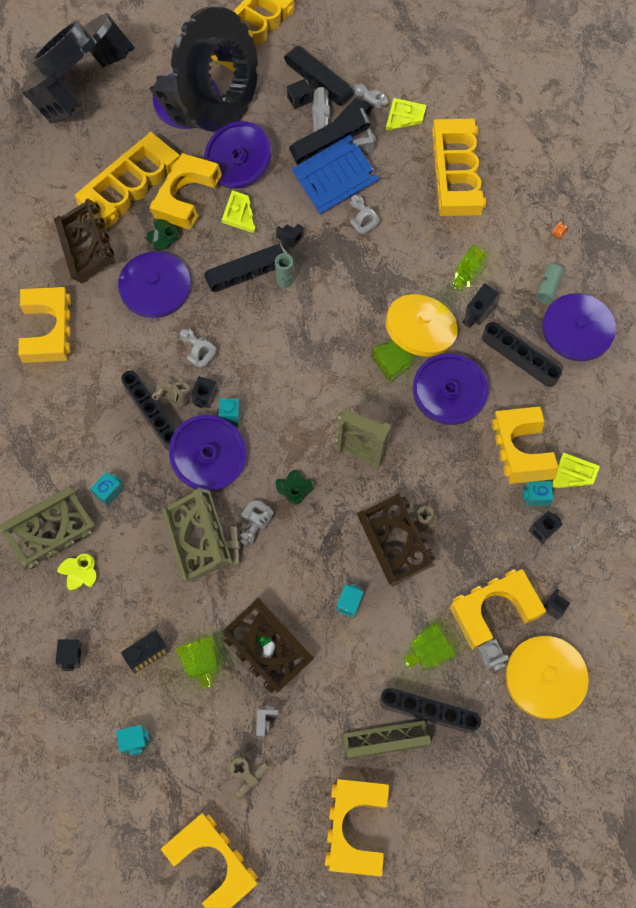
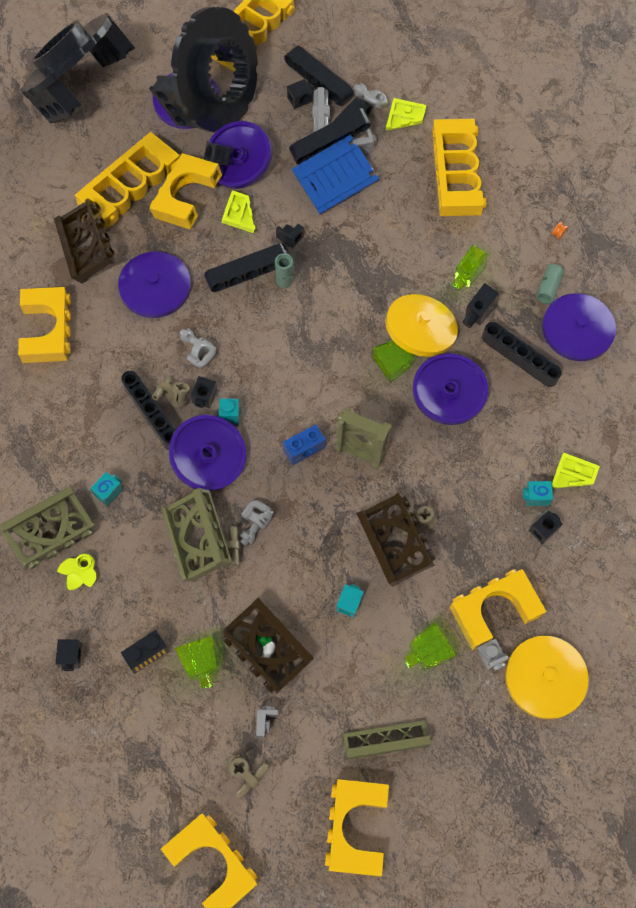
(132, 740): teal brick -> none
(161, 233): dark green plate -> none
(217, 153): none -> black brick
(294, 484): dark green plate -> none
(304, 444): none -> blue brick
(365, 215): light grey piece -> none
(439, 707): black beam -> none
(519, 465): yellow arch -> none
(556, 605): black panel -> none

